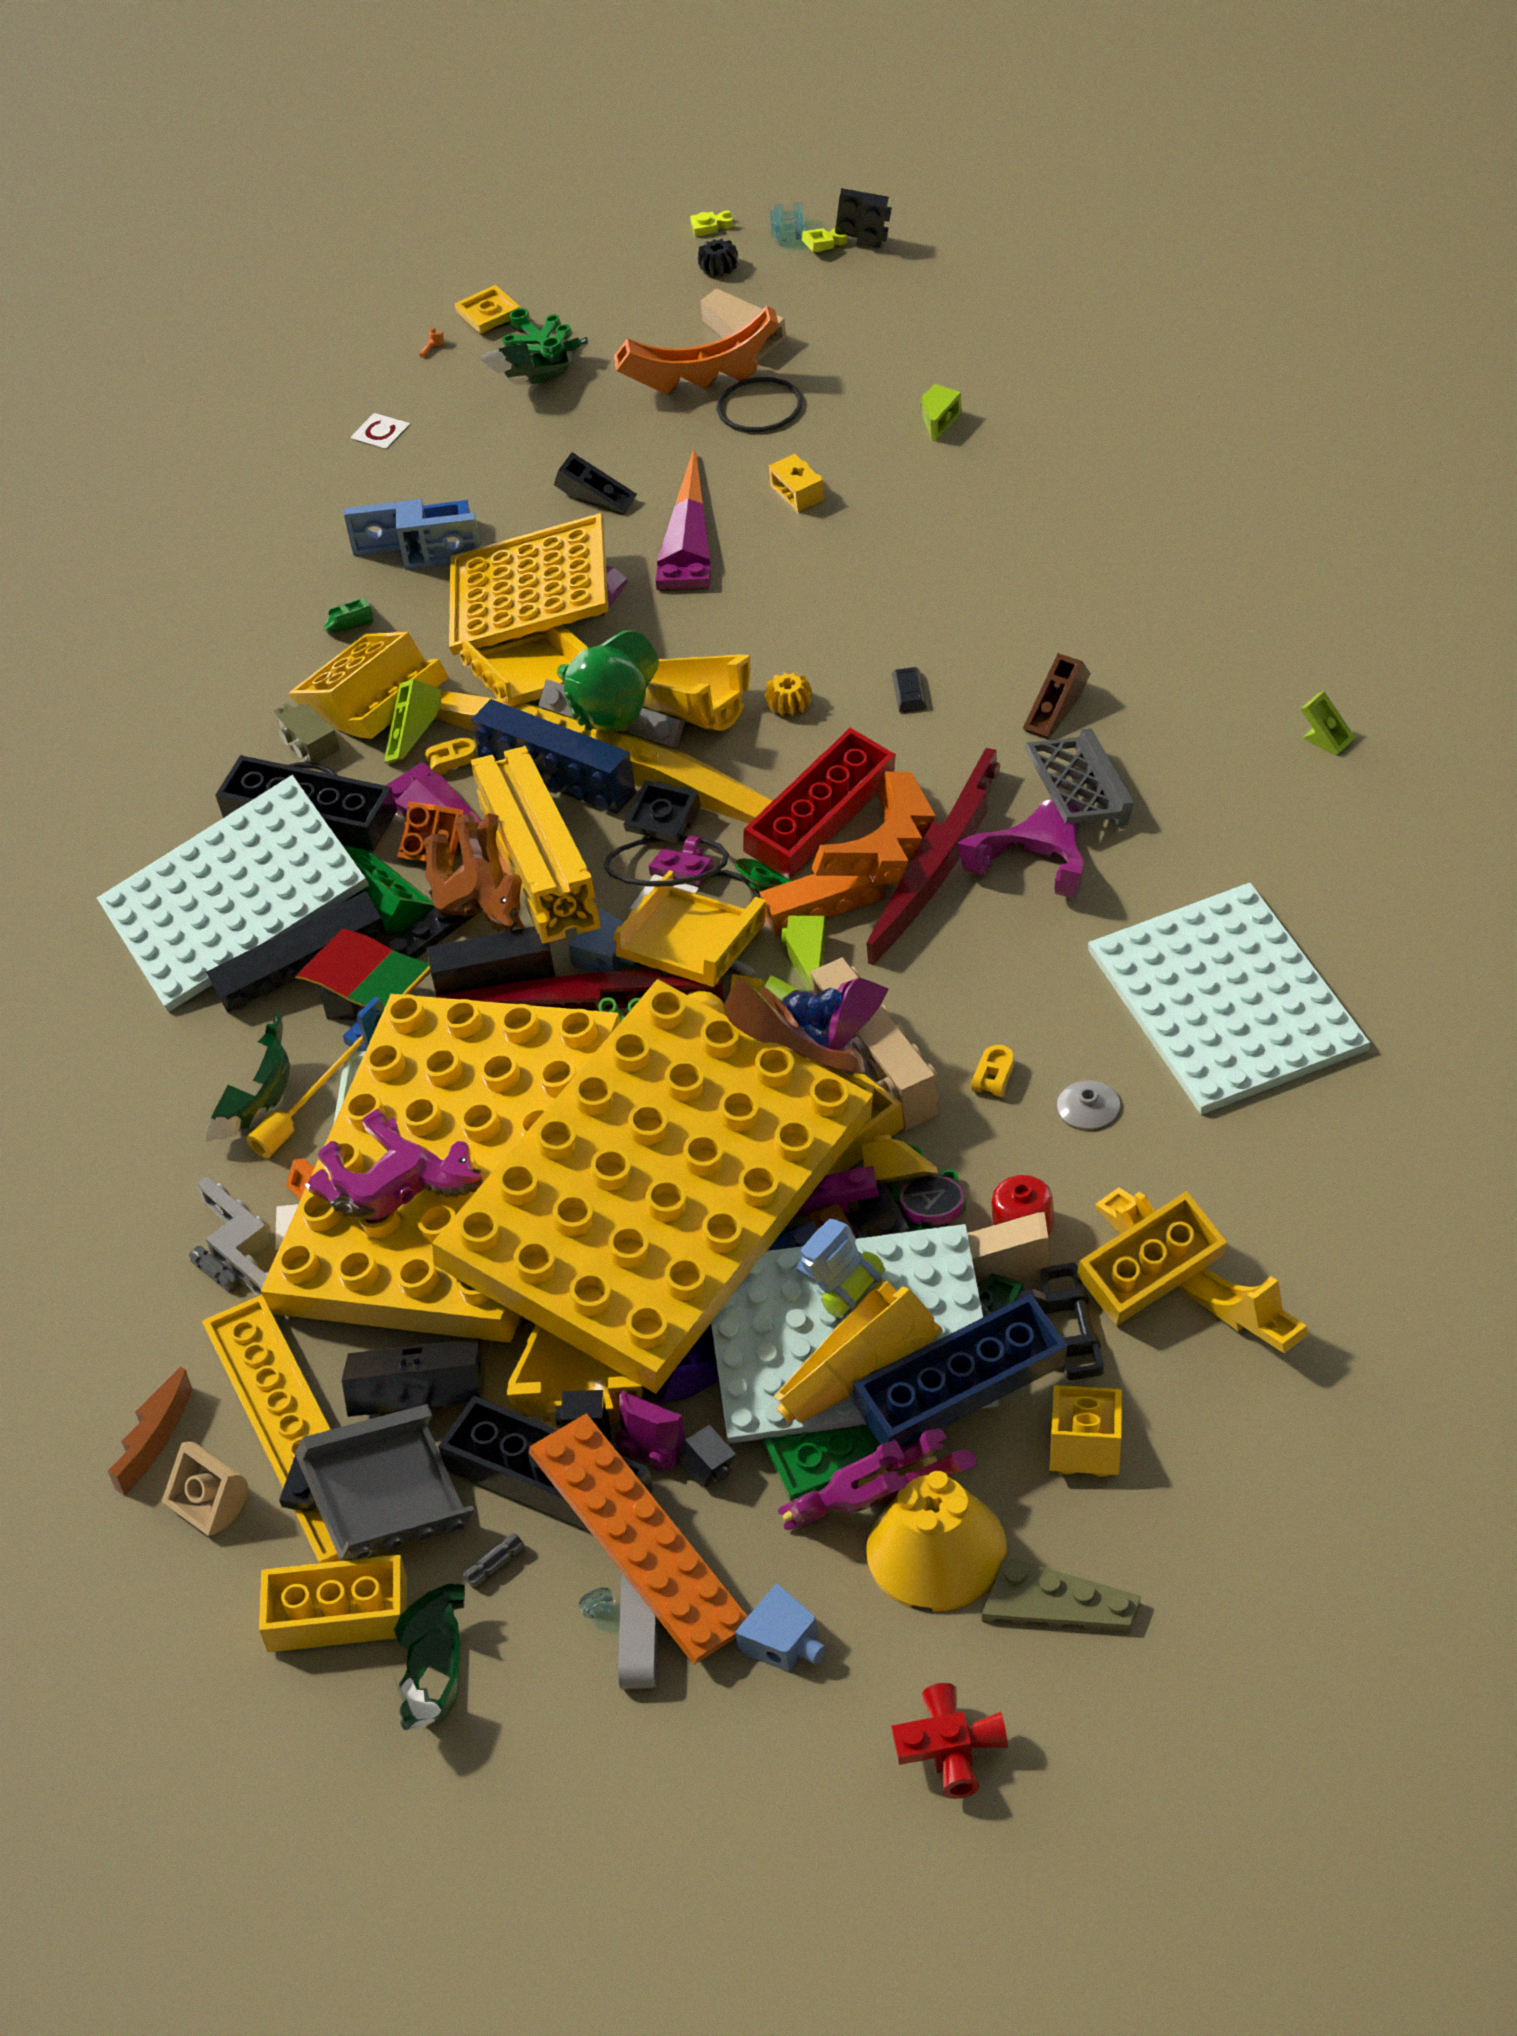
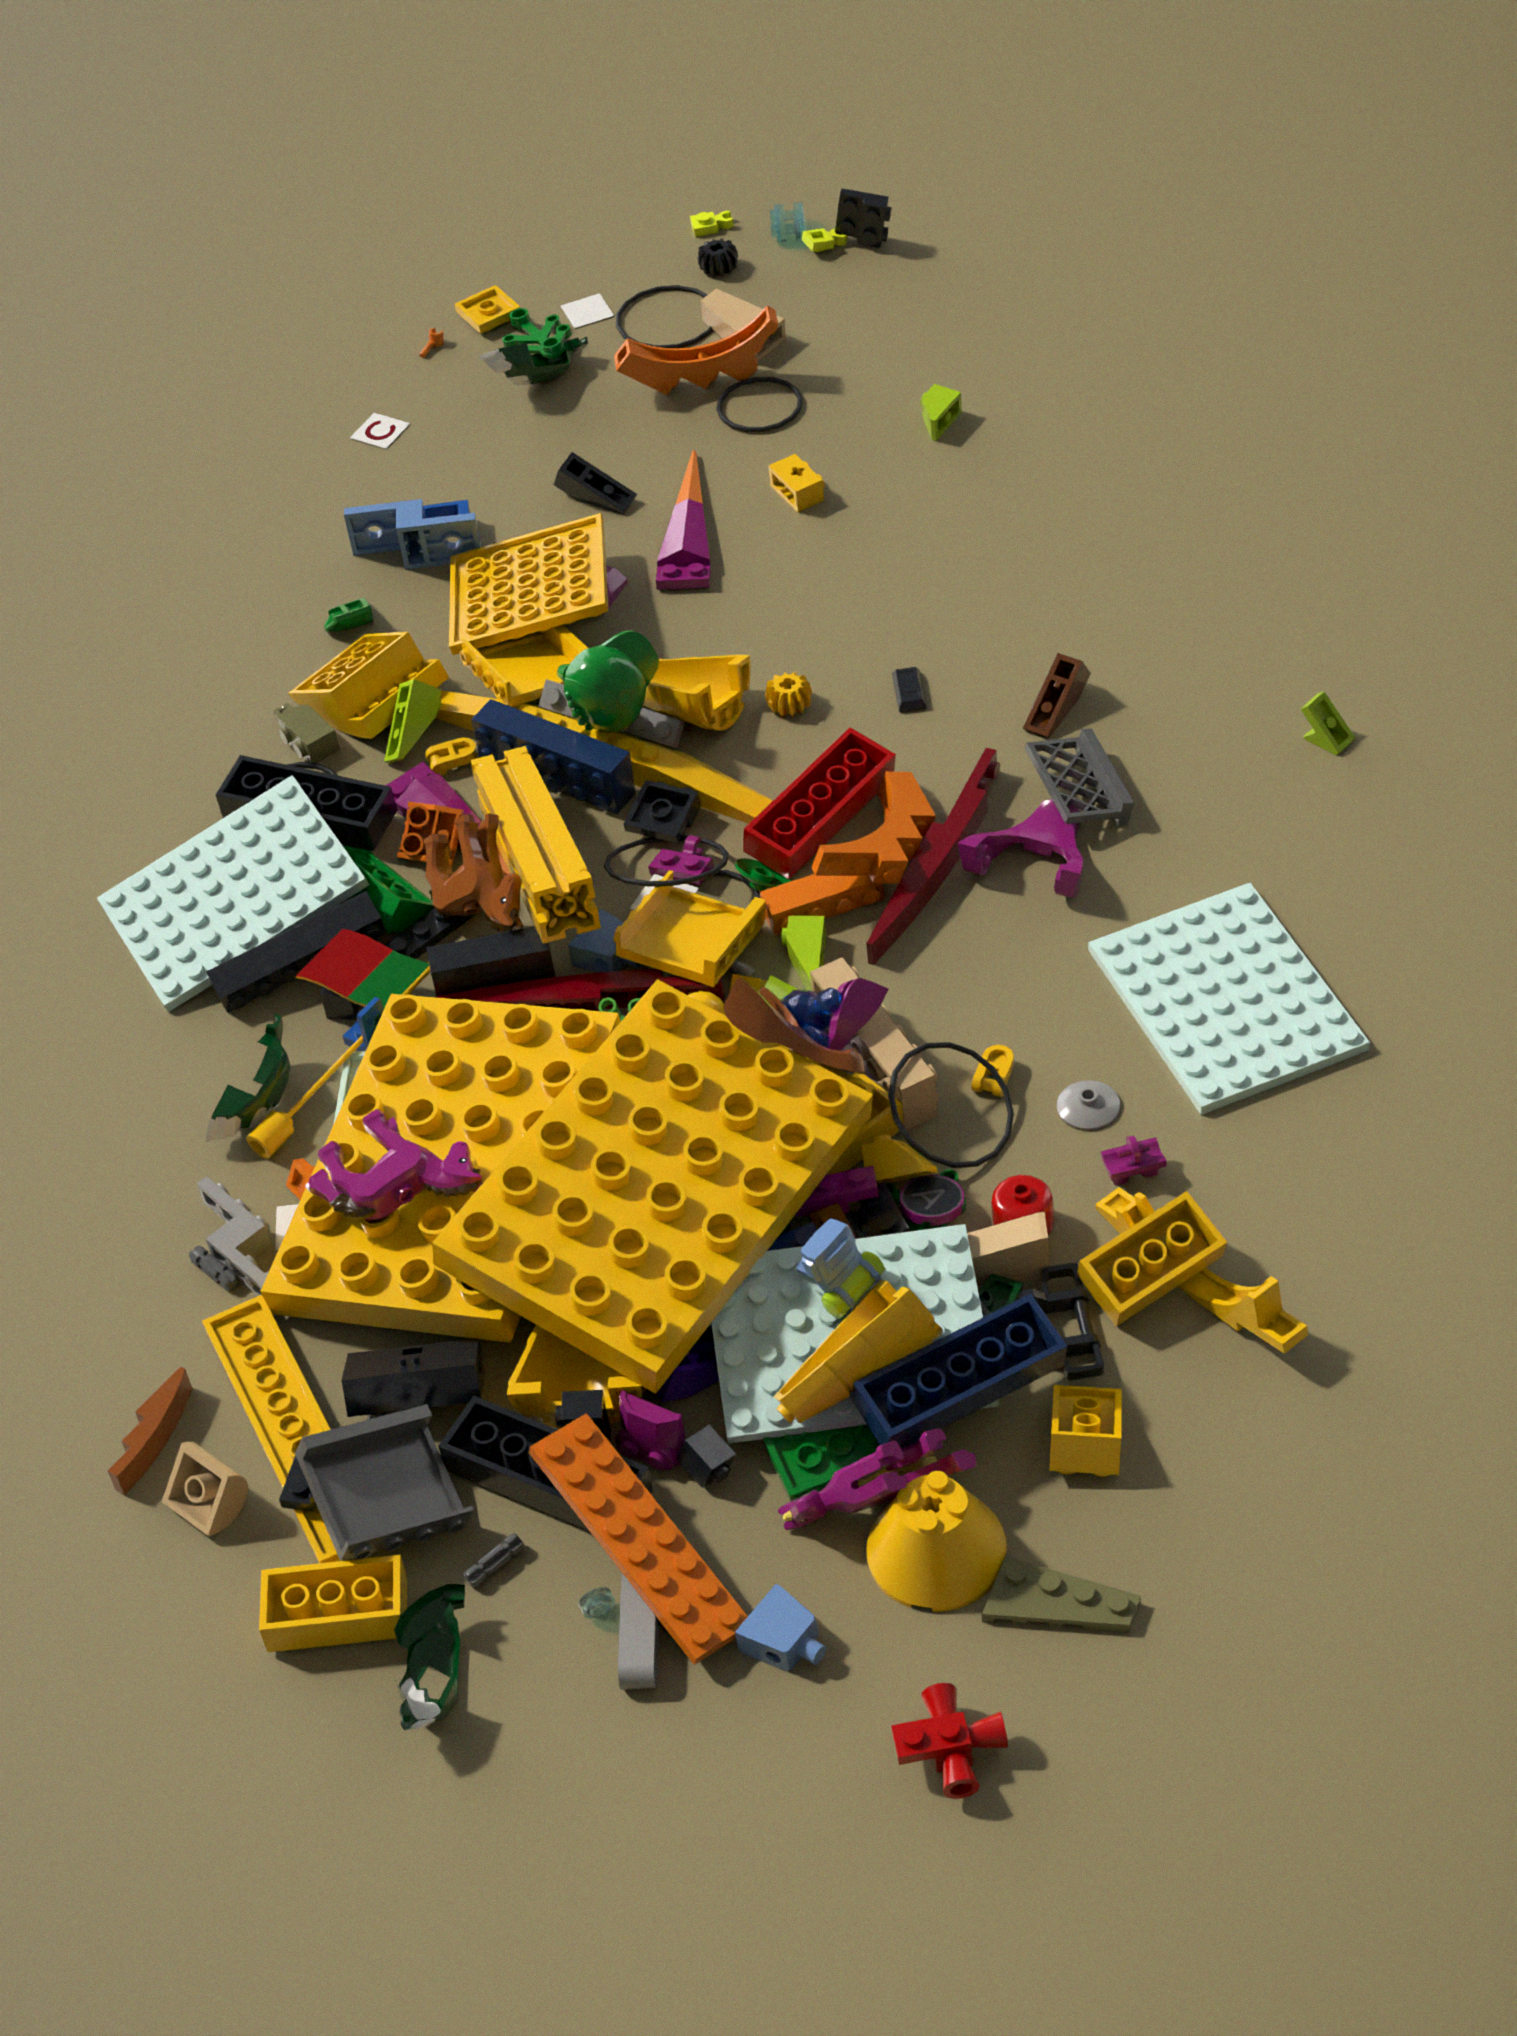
(587, 310): none -> white sticker
(652, 290): none -> black piece
(910, 1141): none -> black piece
(1133, 1159): none -> magenta hips

